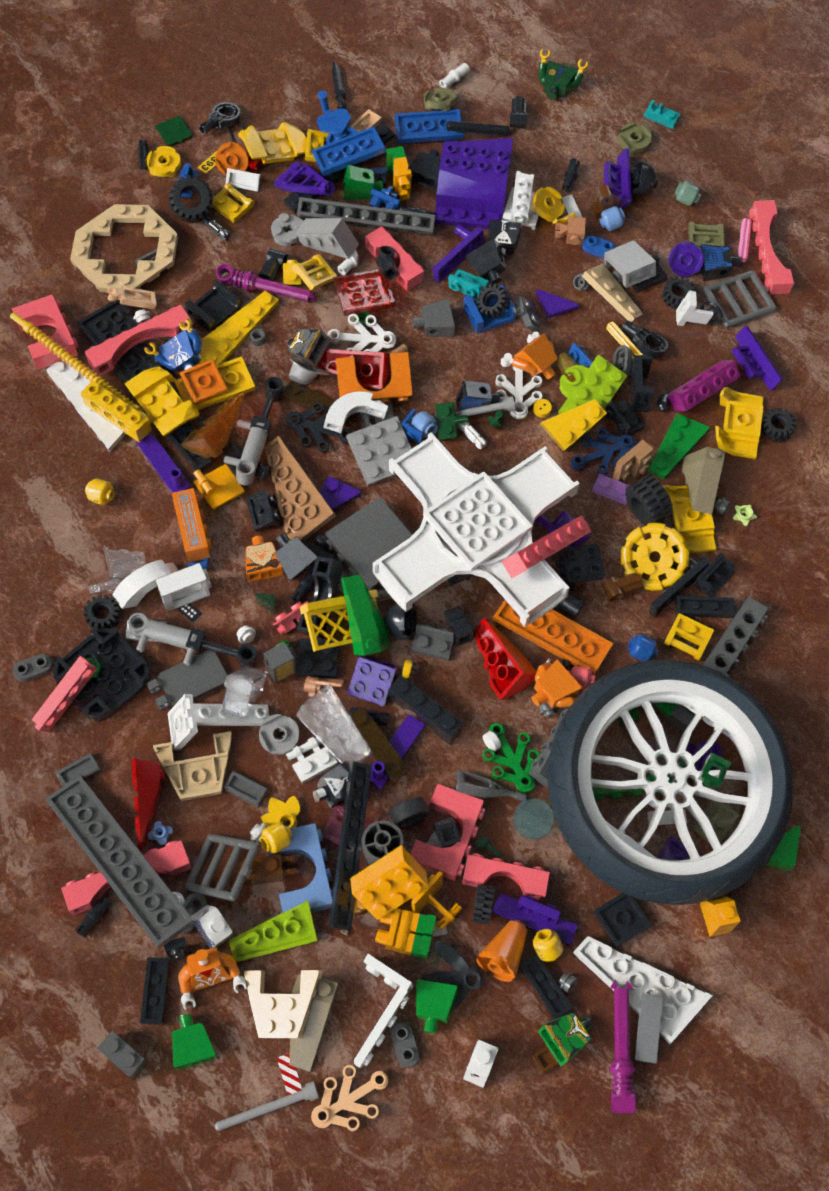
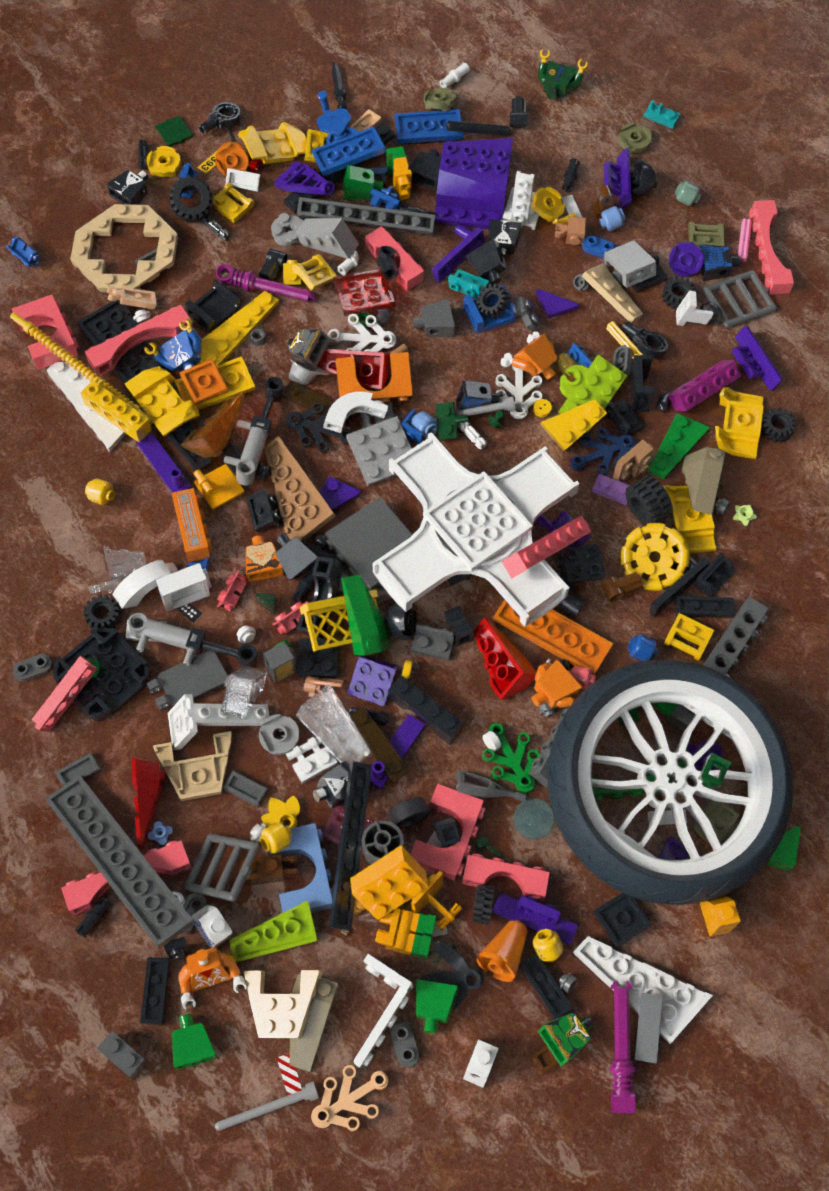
(29, 256): none -> blue hinge
(128, 188): none -> black torso
(227, 596): none -> coral hinge
(382, 317): none -> dark grey arm

